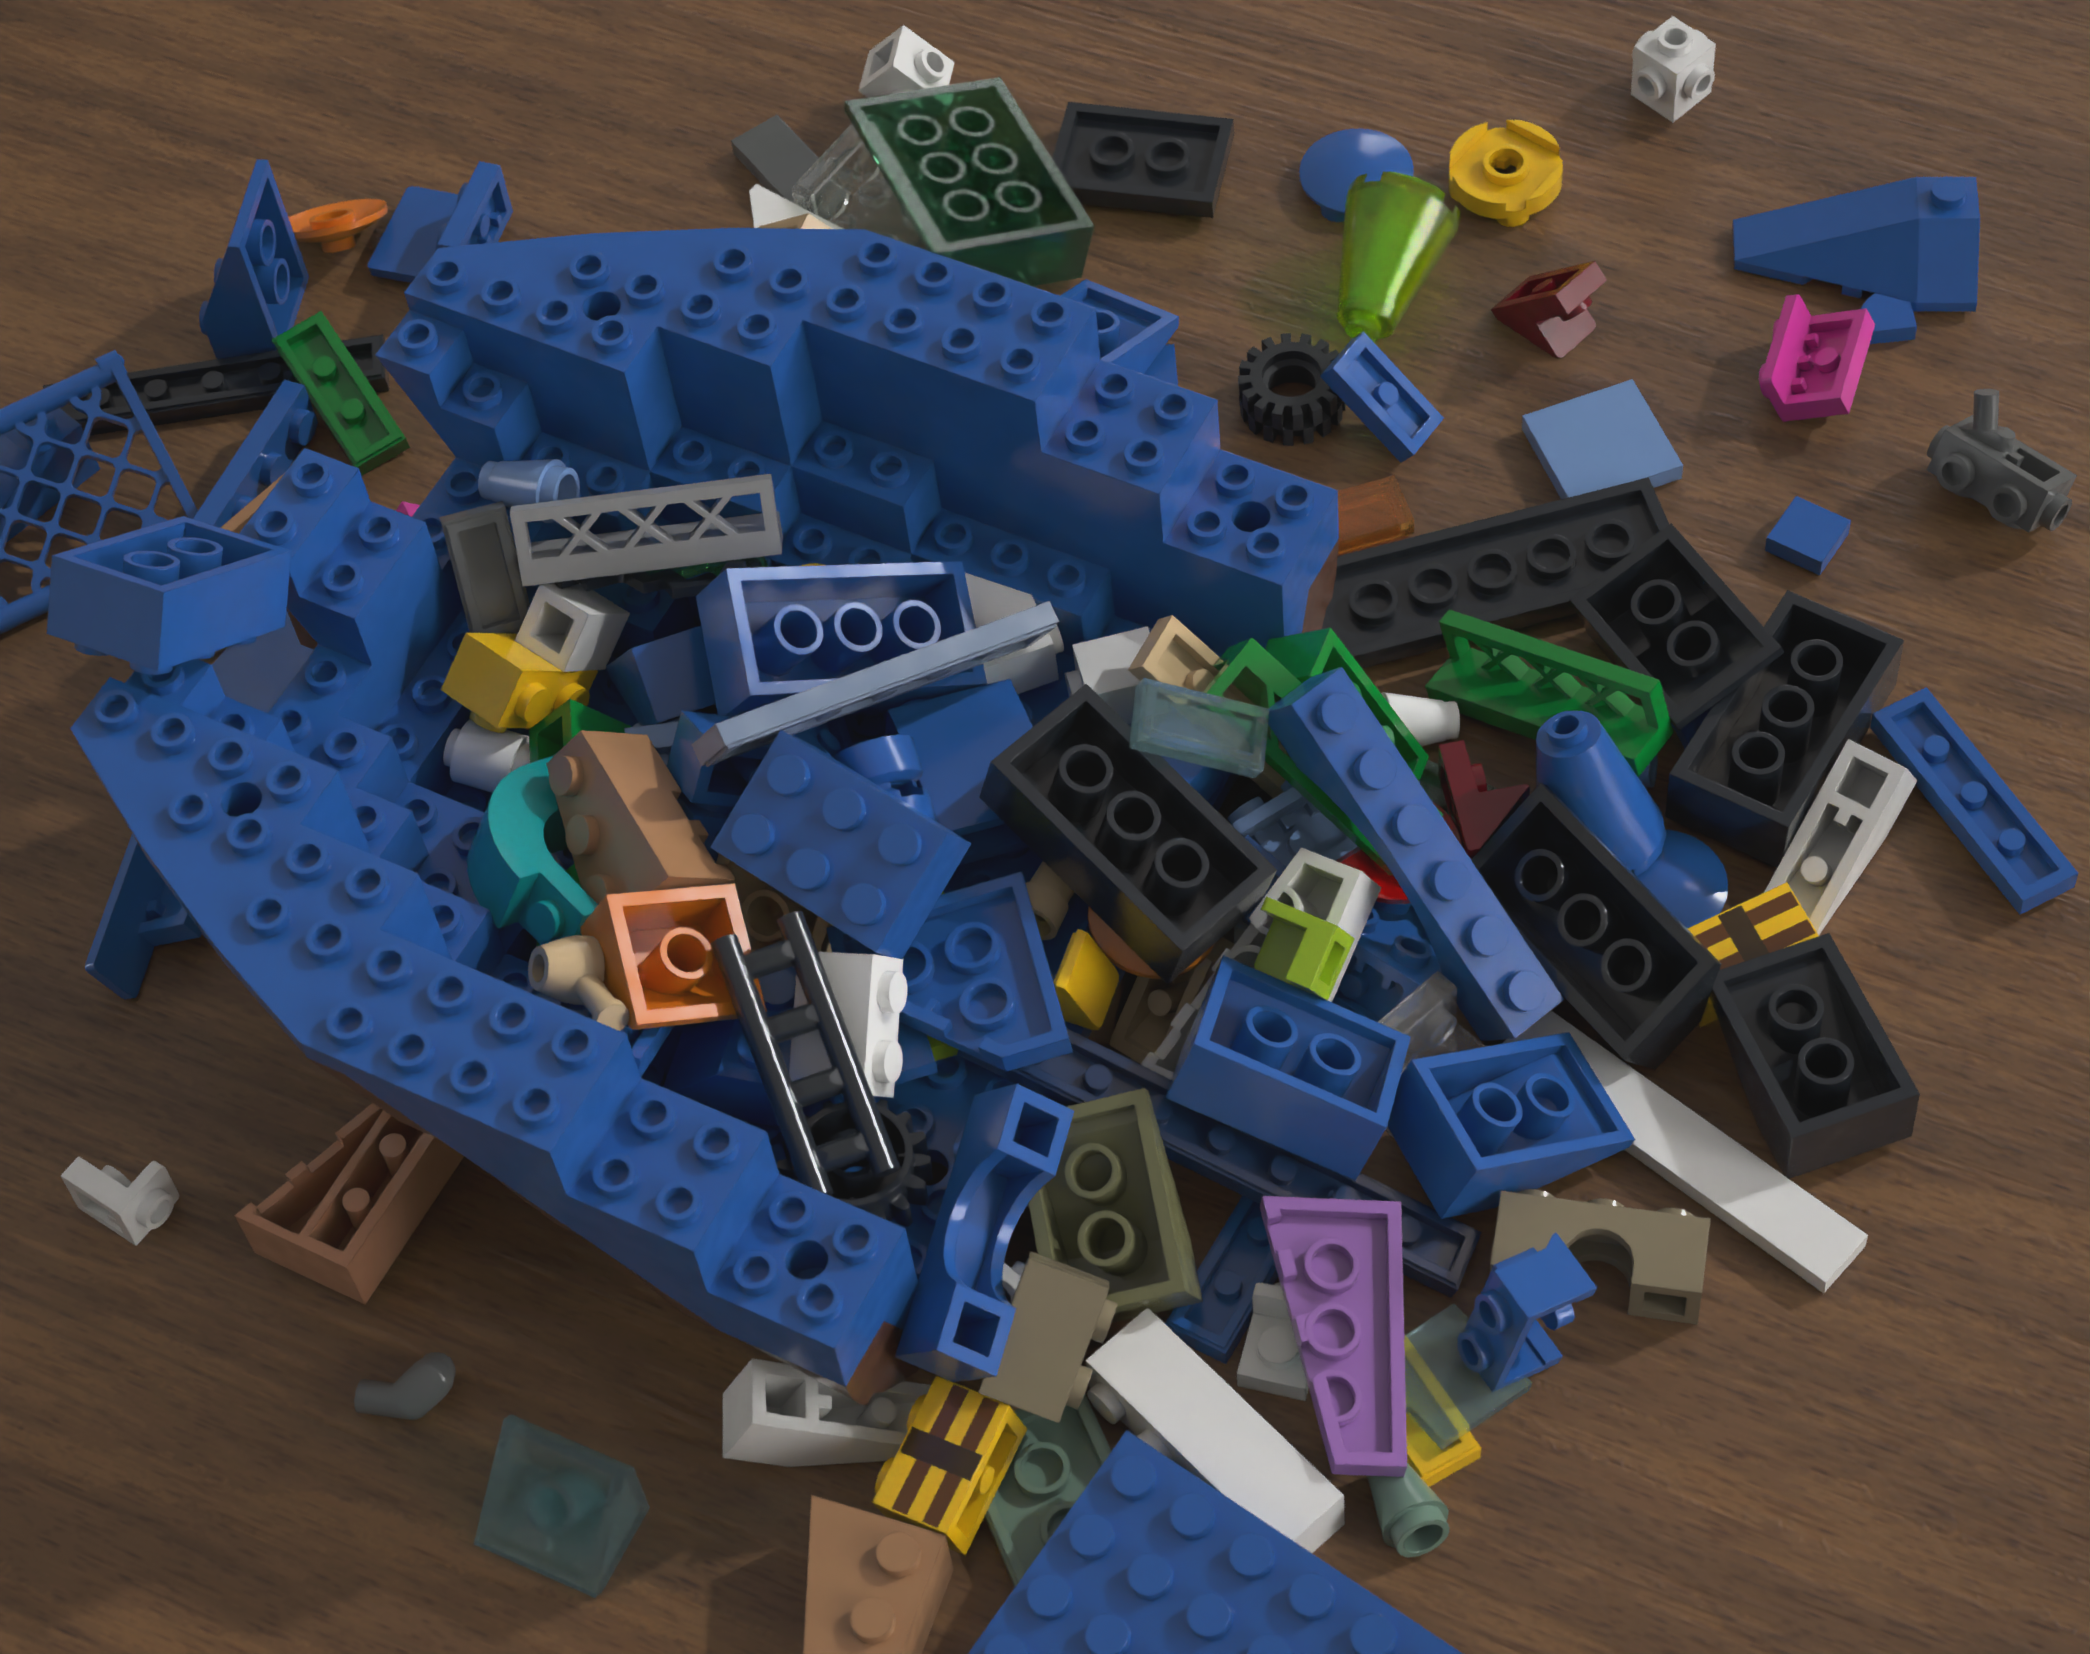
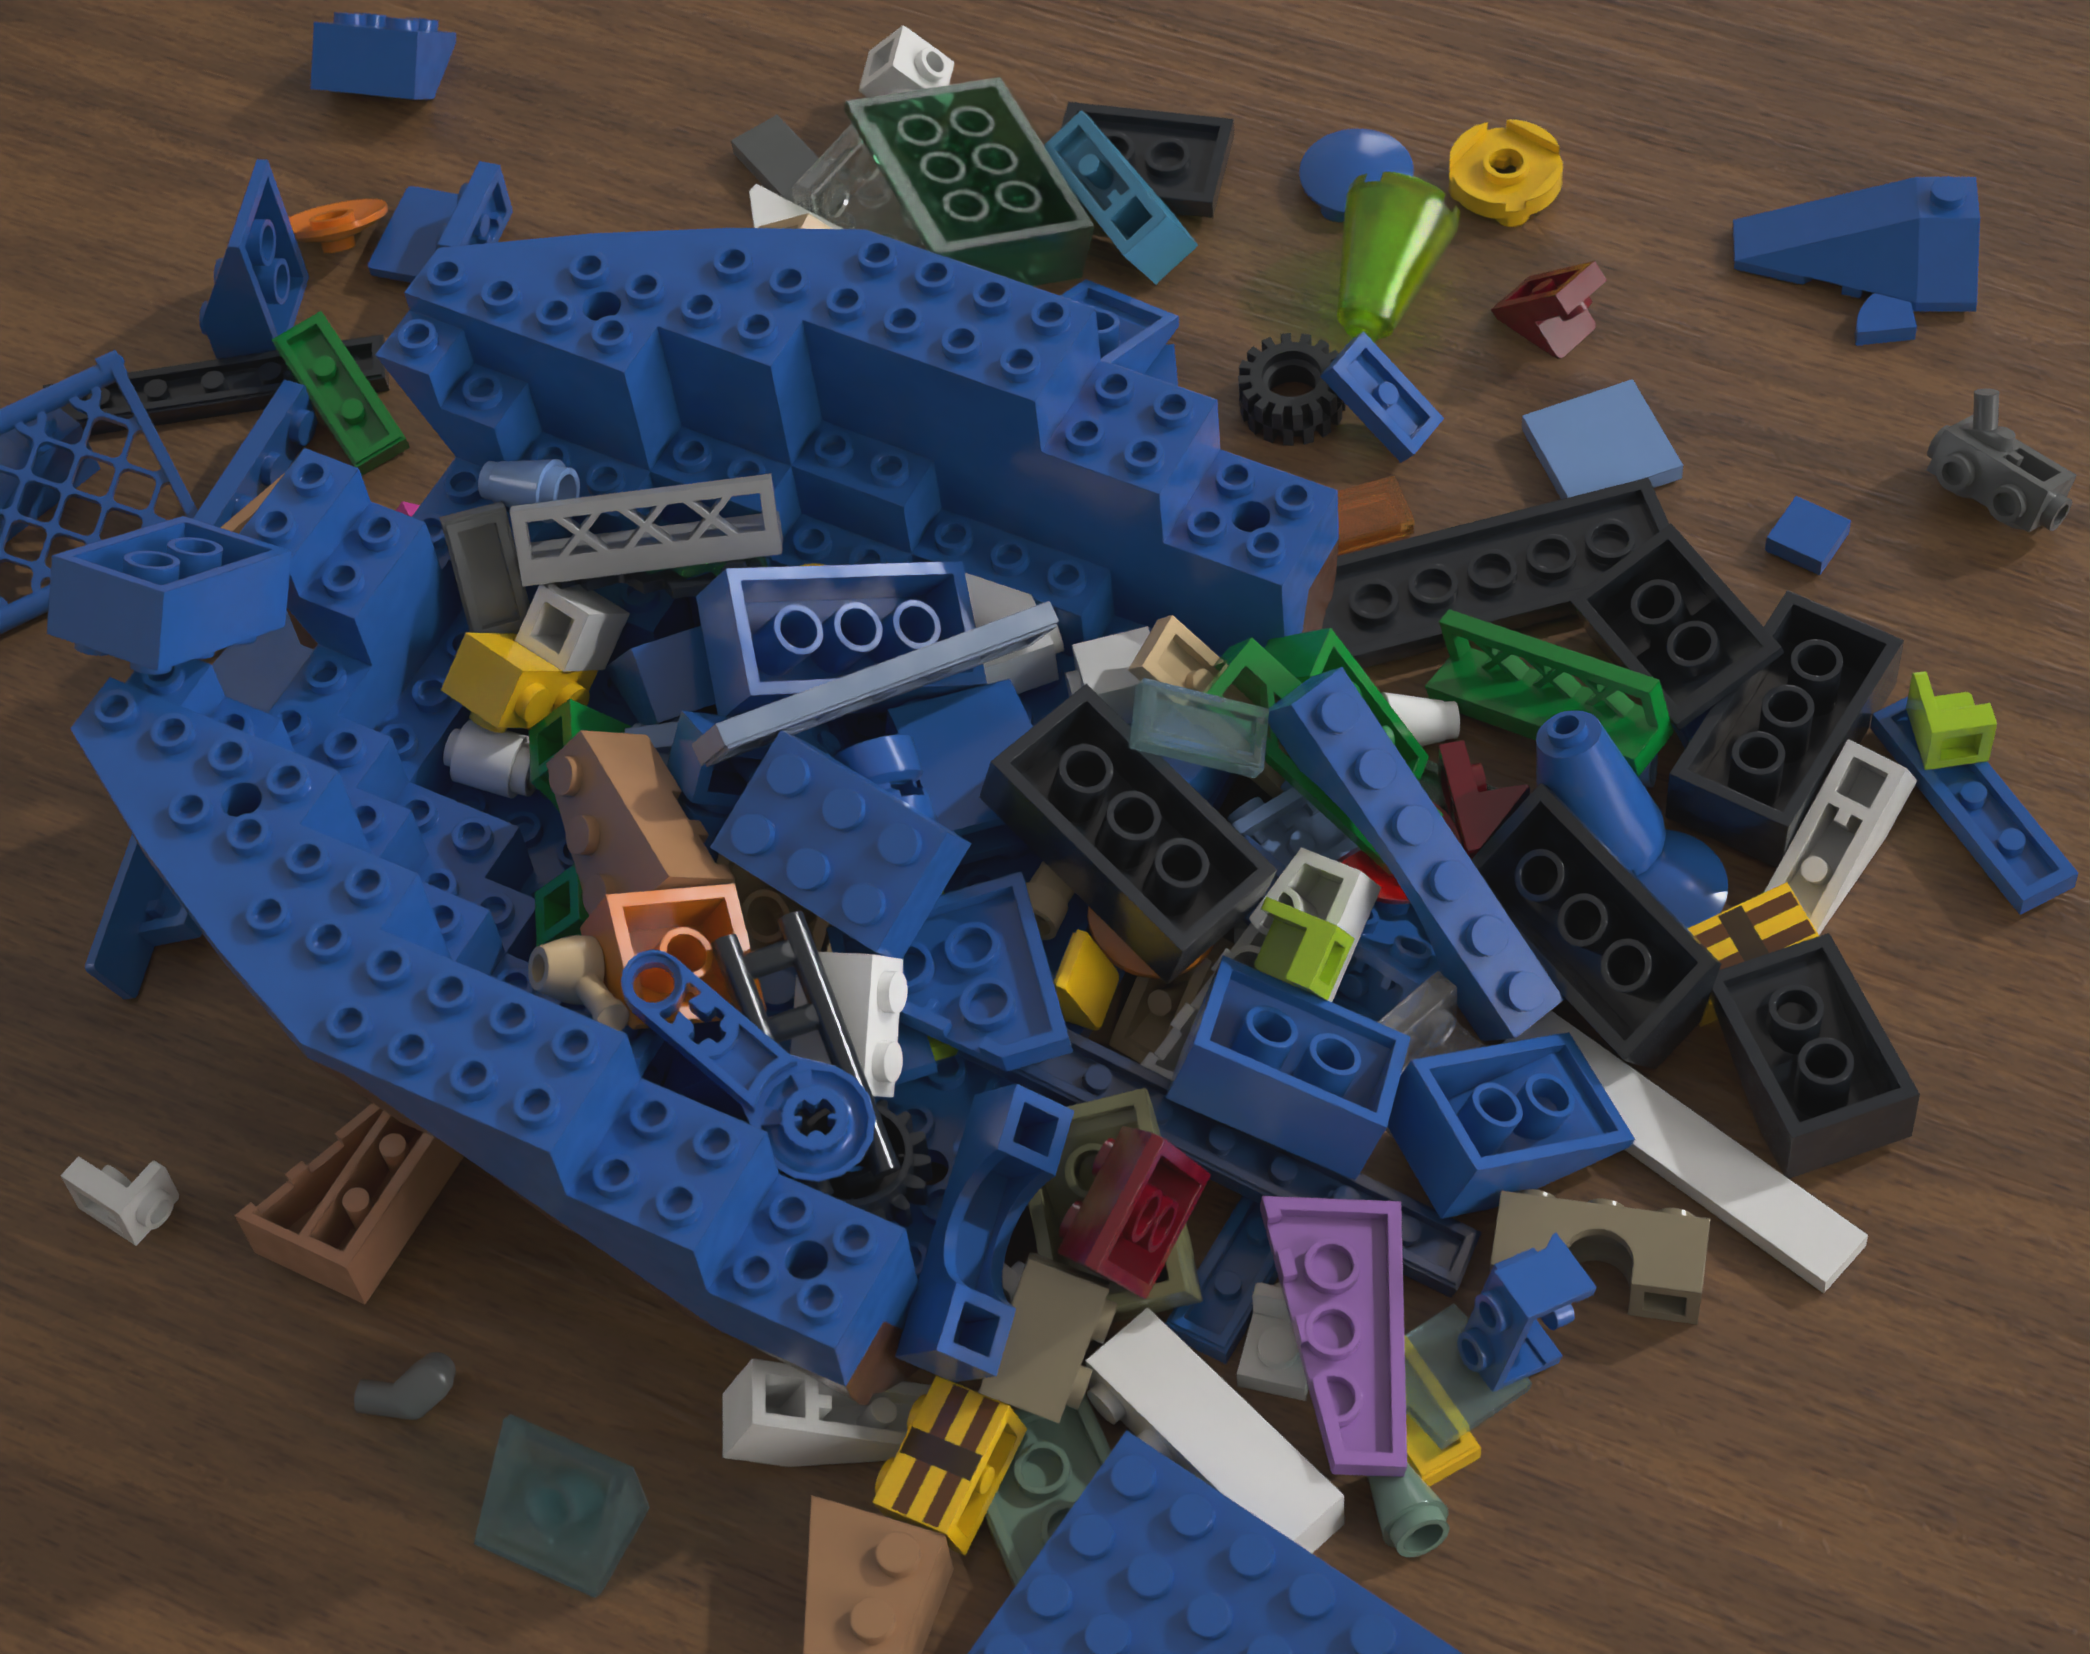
(380, 55): none -> blue slope
(513, 860): teal arch -> none
(761, 1075): none -> blue beam
(1119, 198): none -> dark azure slope
(1132, 1209): none -> dark red slope
(1672, 68): white brick -> none
(1815, 361): dark pink bracket -> none
(1949, 726): none -> lime panel

